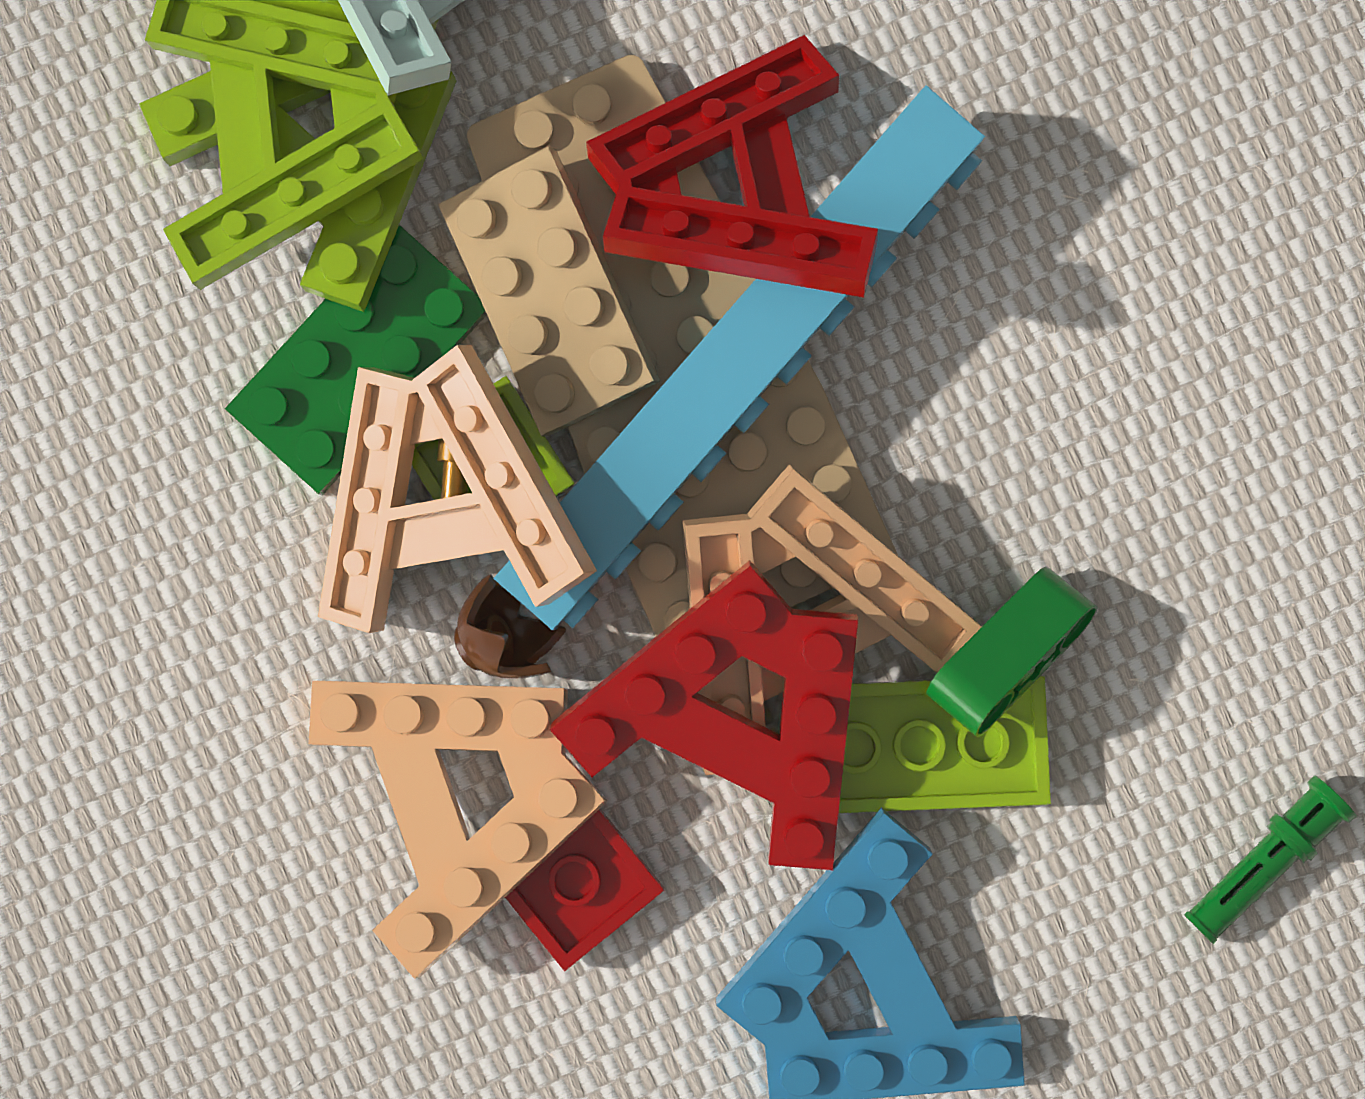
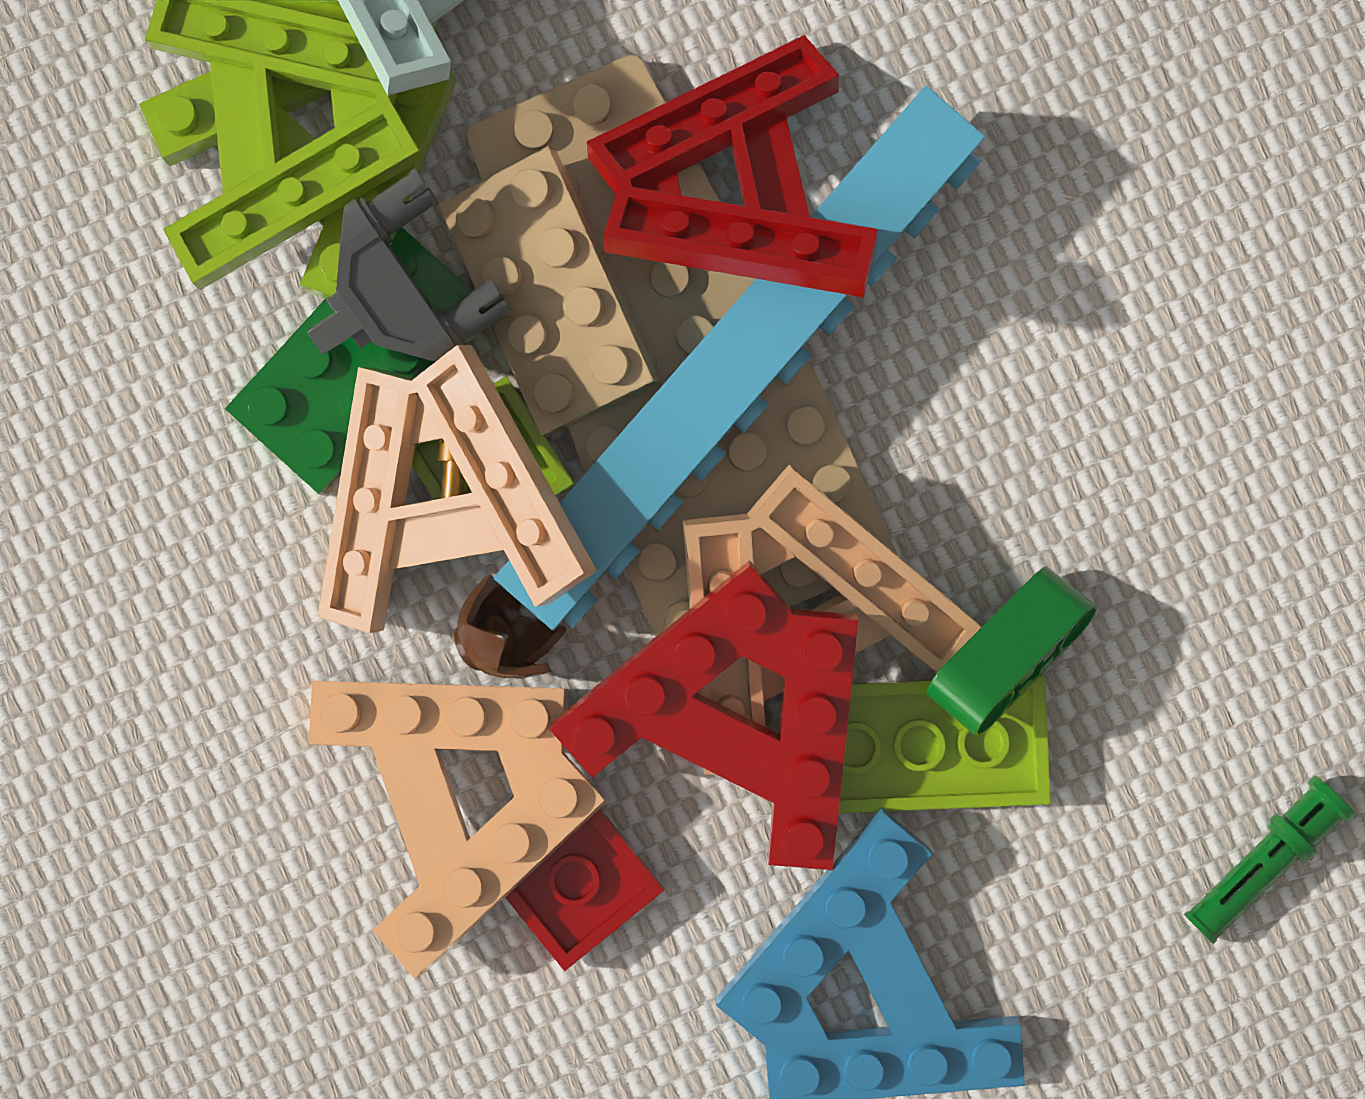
(381, 299): none -> dark grey connector

